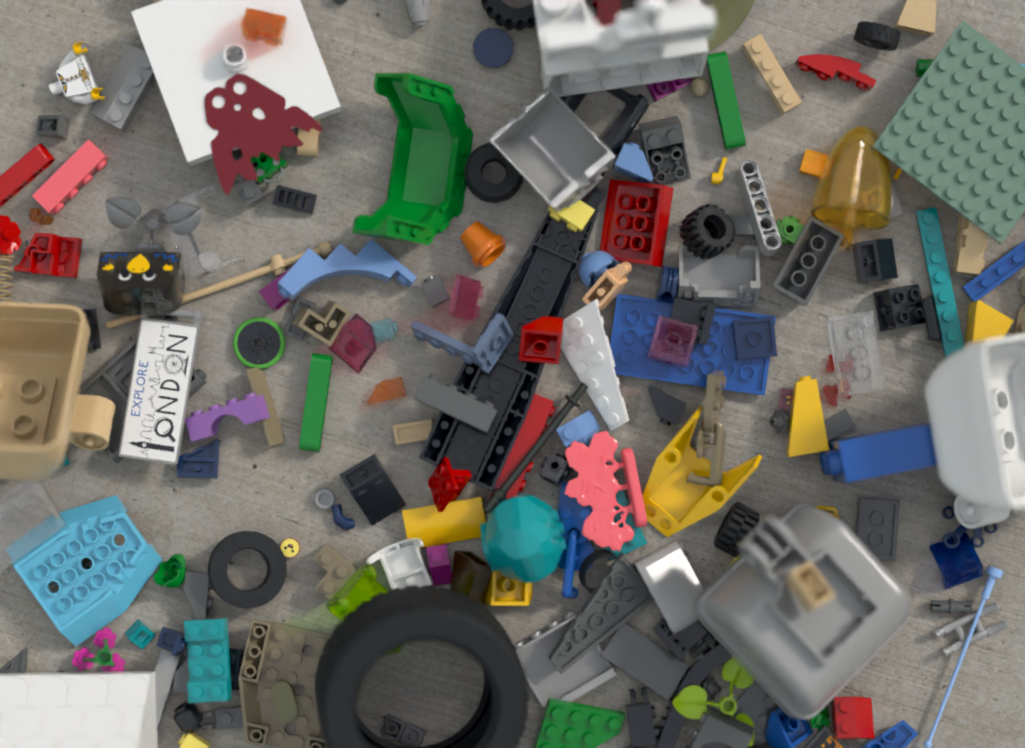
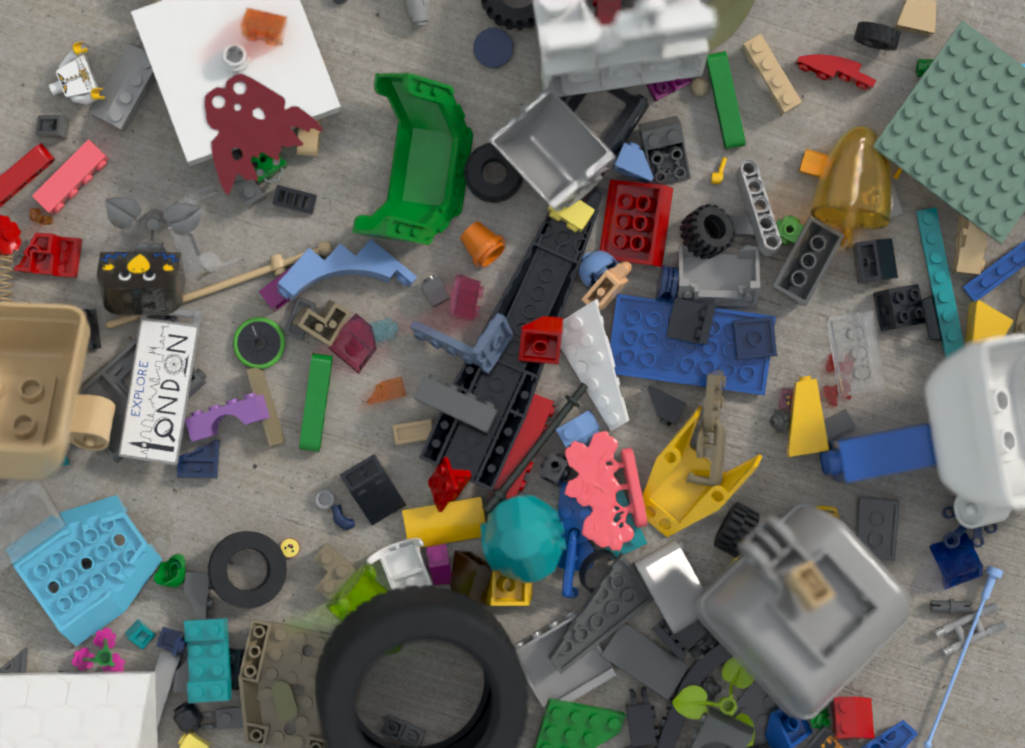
(672, 342): clear pink slope -> none

